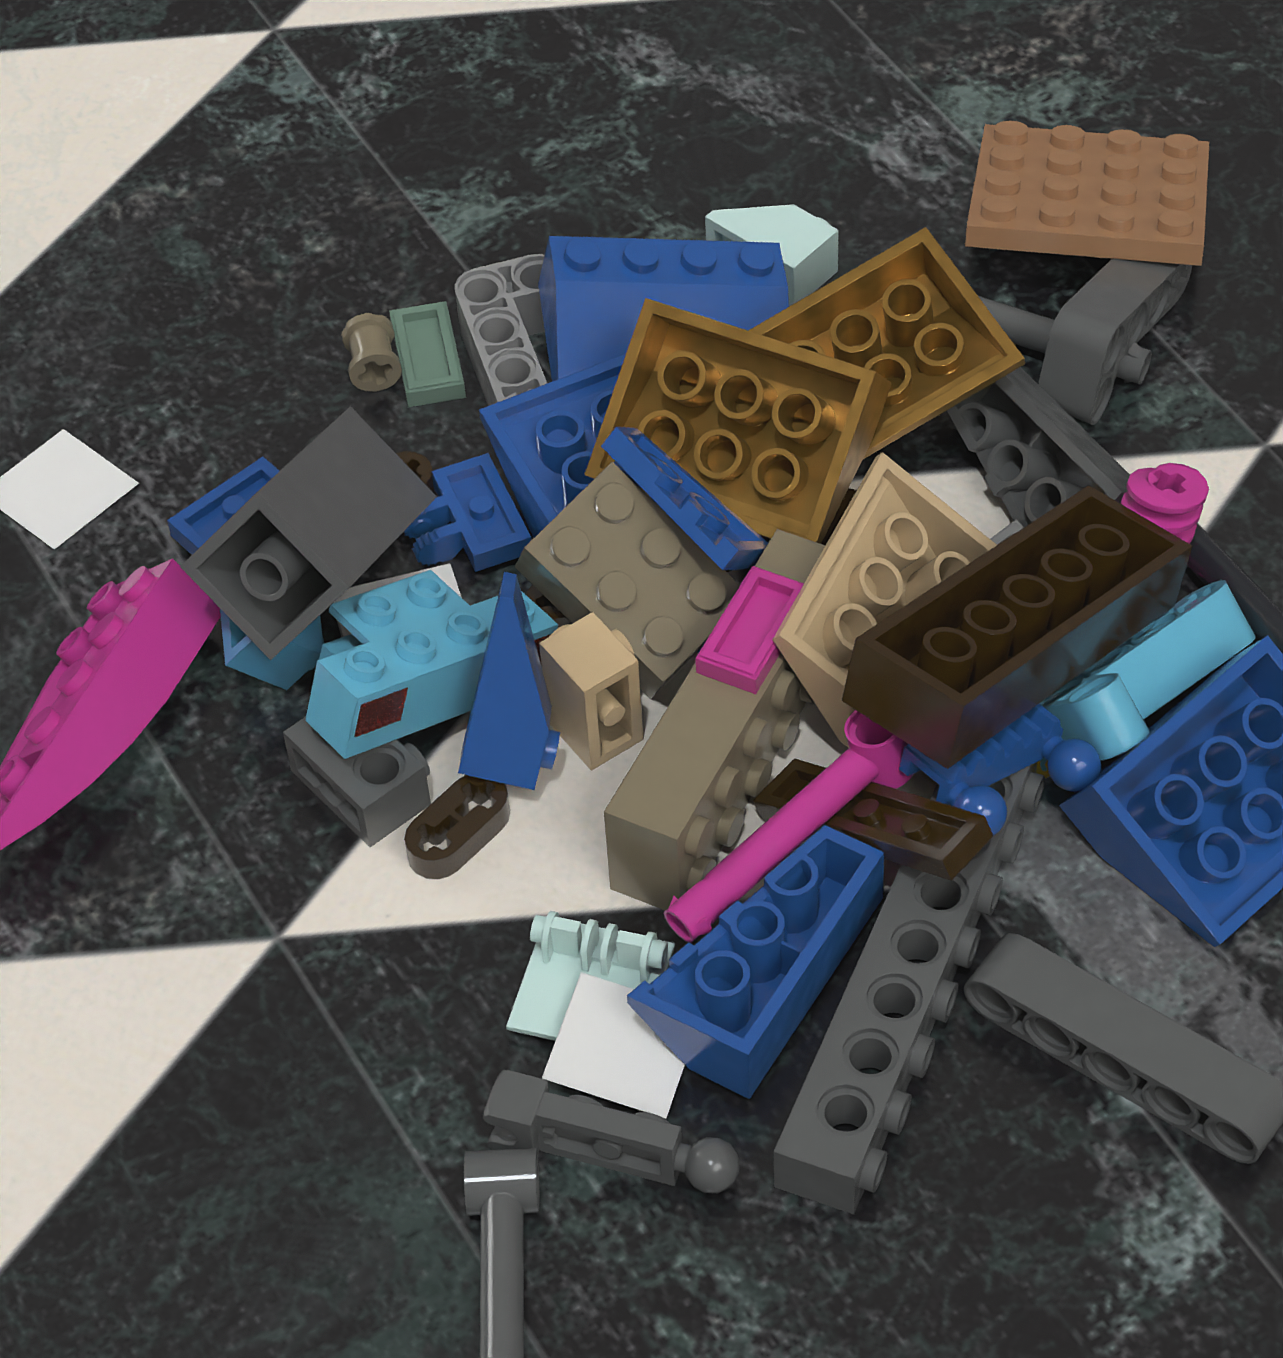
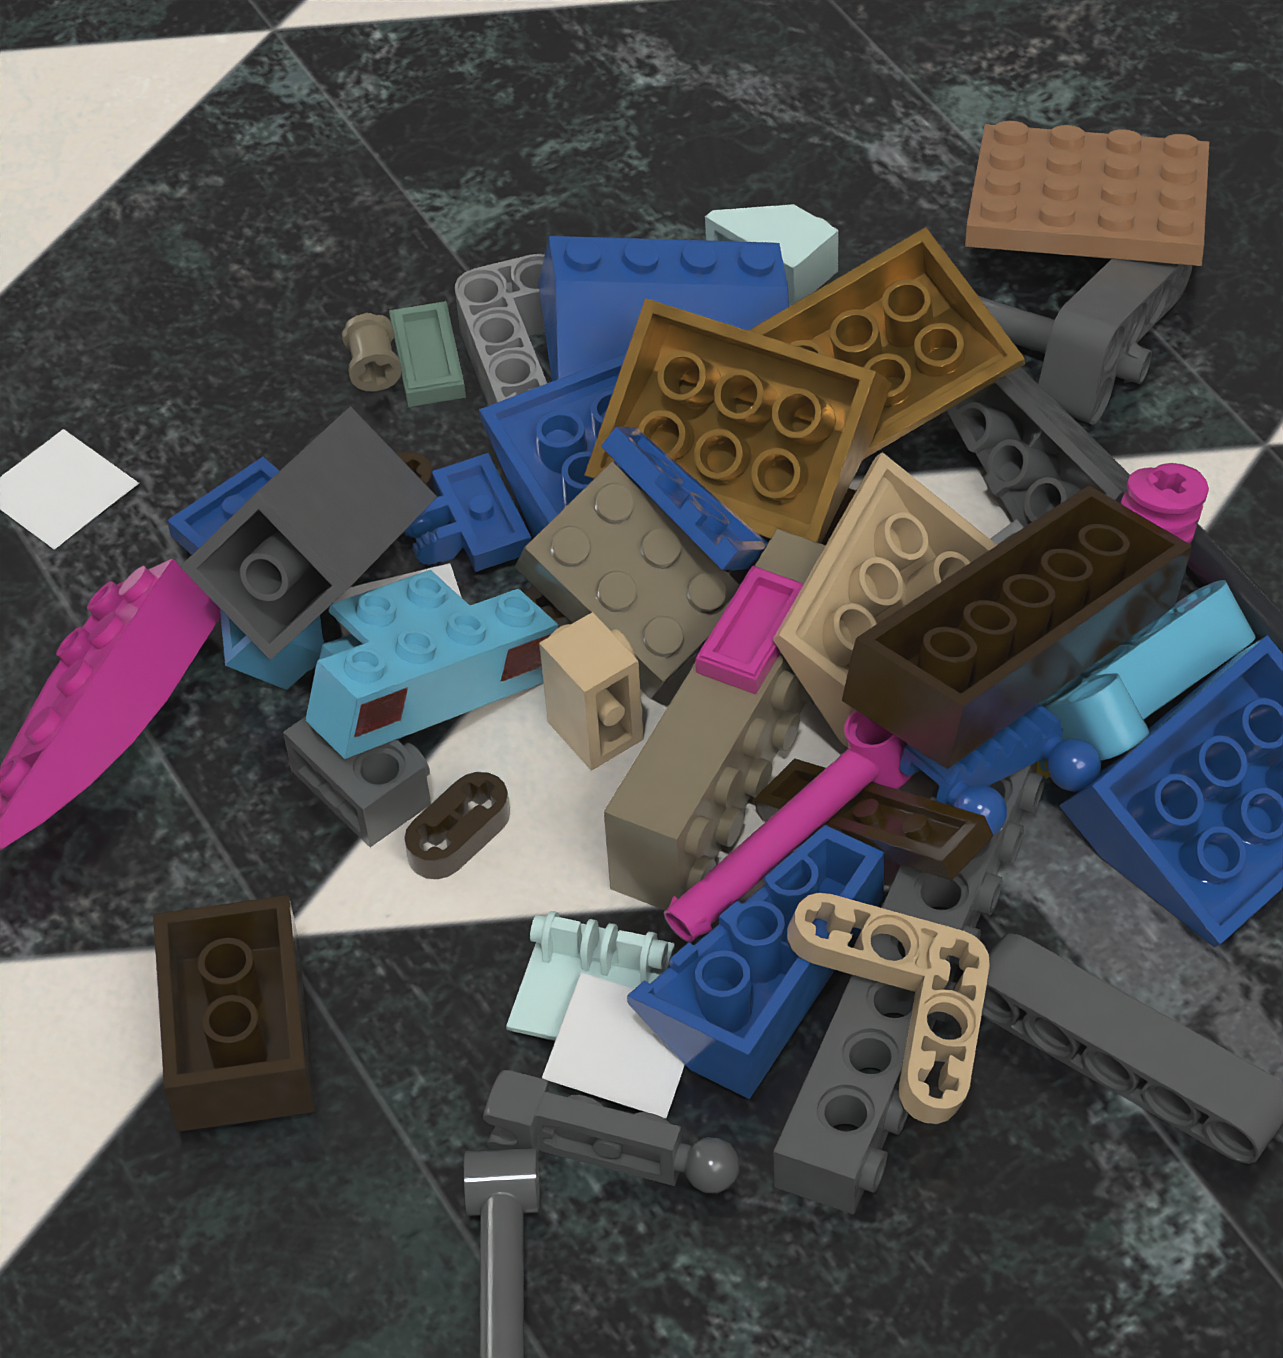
(232, 1013): none -> dark brown brick
(511, 704): blue slope -> none
(921, 971): none -> tan beam

